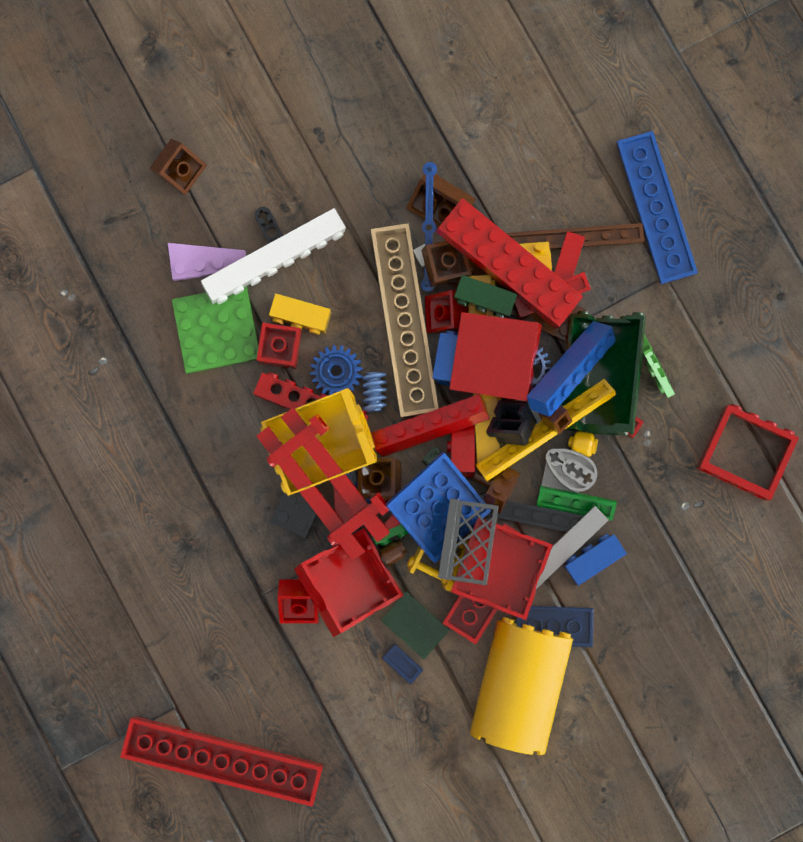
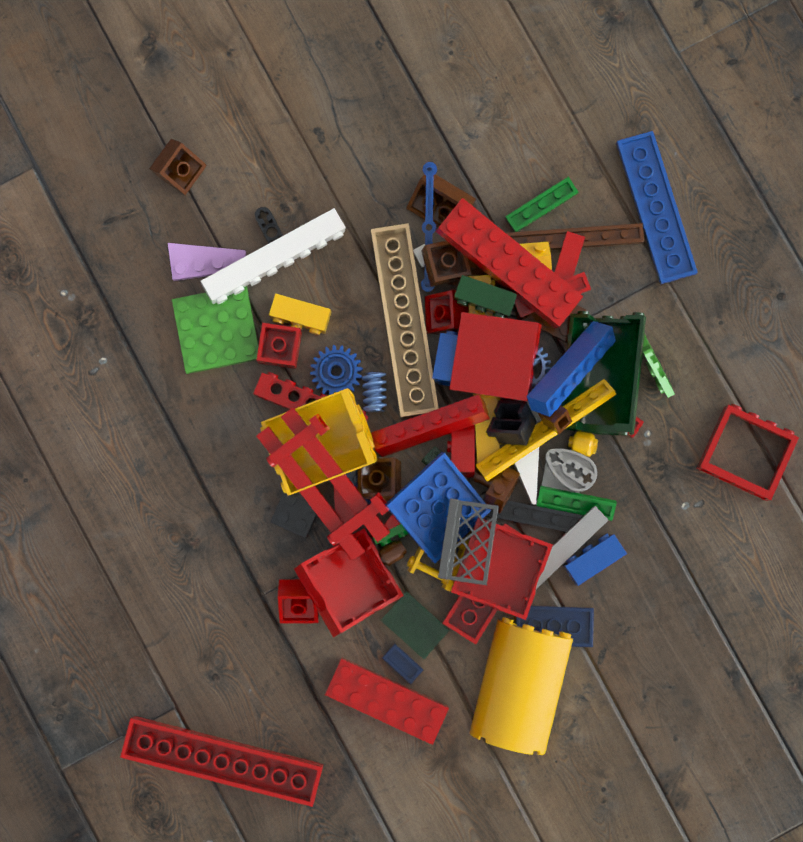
(387, 701): none -> red brick
(528, 472): none -> white slope
(541, 205): none -> green plate

